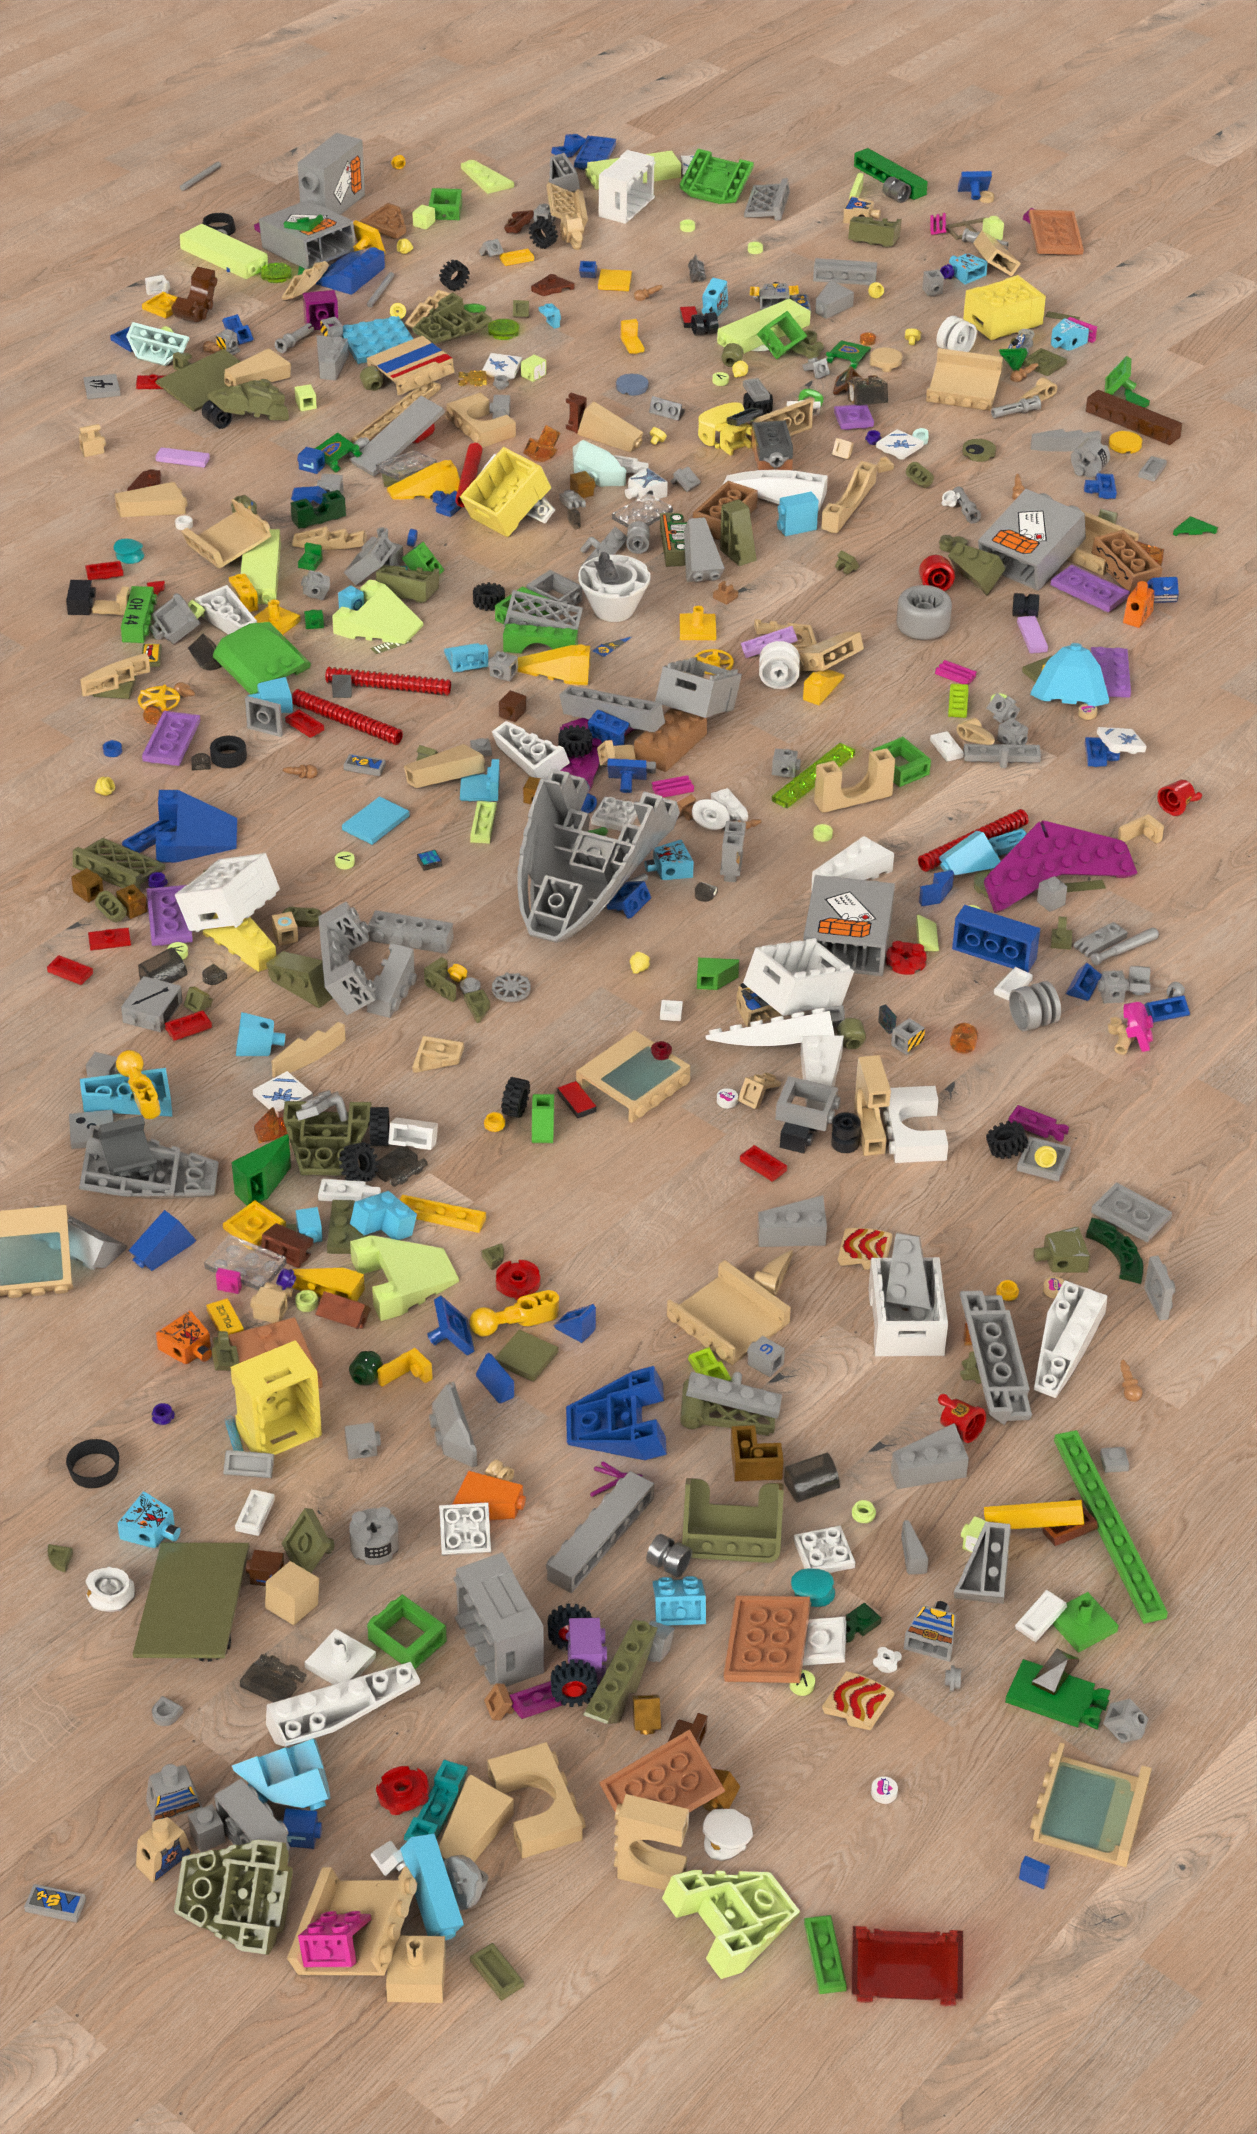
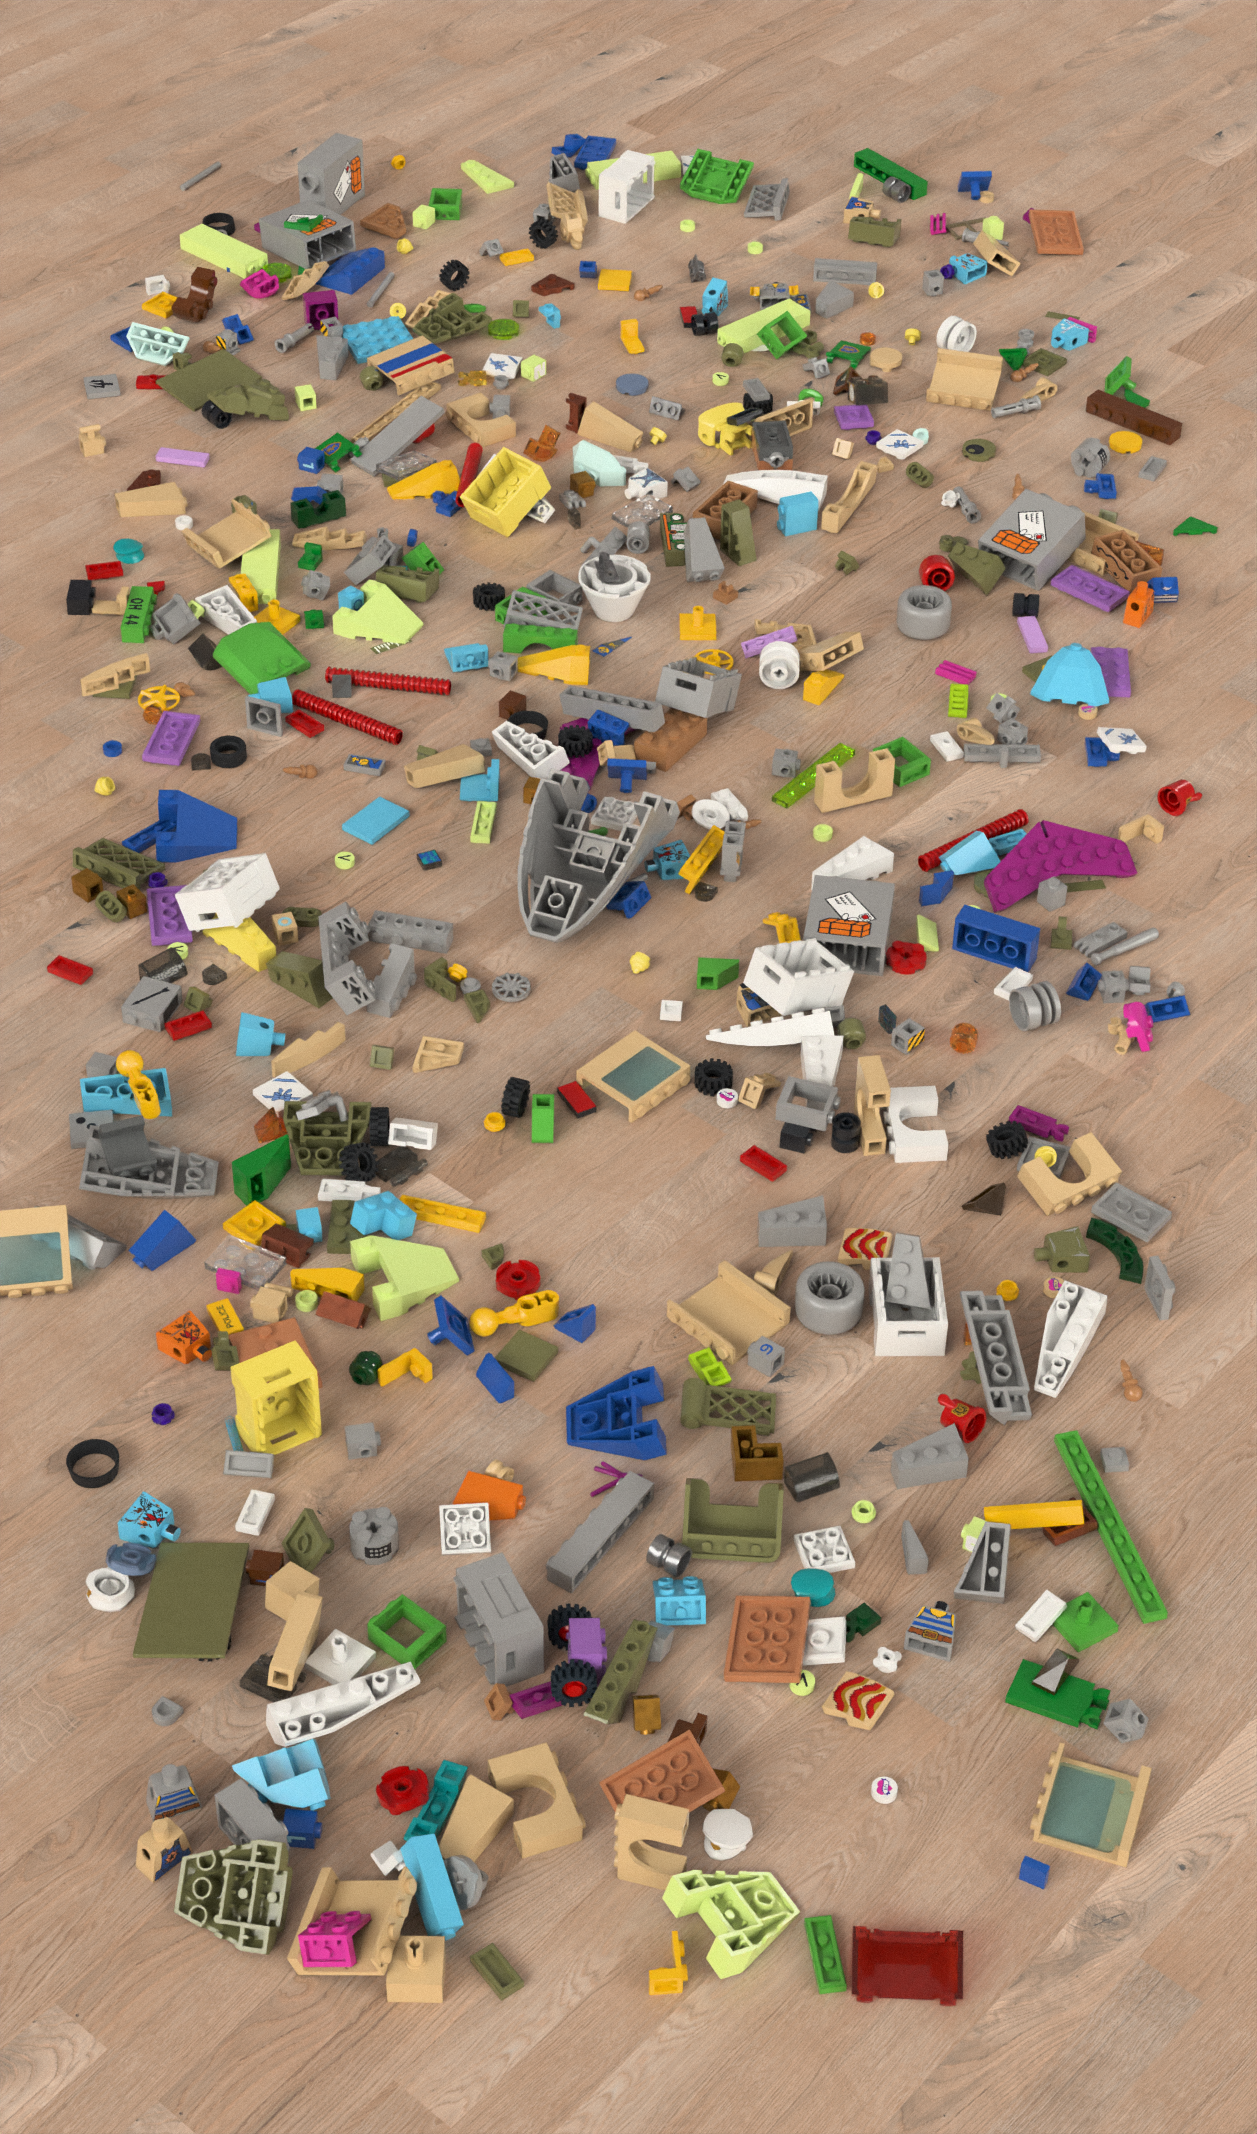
(55, 1903): tile -> none
(59, 1556): olive tile -> none
(109, 938): red plate -> none
(130, 1559): none -> sand blue tile
(154, 653): slope -> none
(206, 1828): light grey brick -> none
(260, 284): none -> dark pink slope
(260, 366): tan slope -> none
(286, 1278): dark purple plate -> none
(296, 1641): none -> tan slope
(367, 237): yellow tile -> none
(382, 1057): none -> tile
(452, 1427): light grey wedge -> none
(519, 219): copper wing -> none
(533, 718): none -> black tyre
(661, 1050): dark red plate -> none
(670, 1980): none -> yellow bracket
(673, 786): dark pink tile -> none
(702, 857): none -> yellow fence
(716, 1069): none -> black tyre
(734, 1394): light grey plate -> none
(740, 369): light yellow plate -> none
(785, 925): none -> yellow bracket
(829, 1298): none -> light grey wheel
(953, 1678): light grey plate -> none
(988, 1201): none -> dark brown slope
(1004, 307): light yellow container -> none
(1016, 342): piece -> none
(1056, 1195): none -> tan arch
(1060, 440): light grey slope -> none

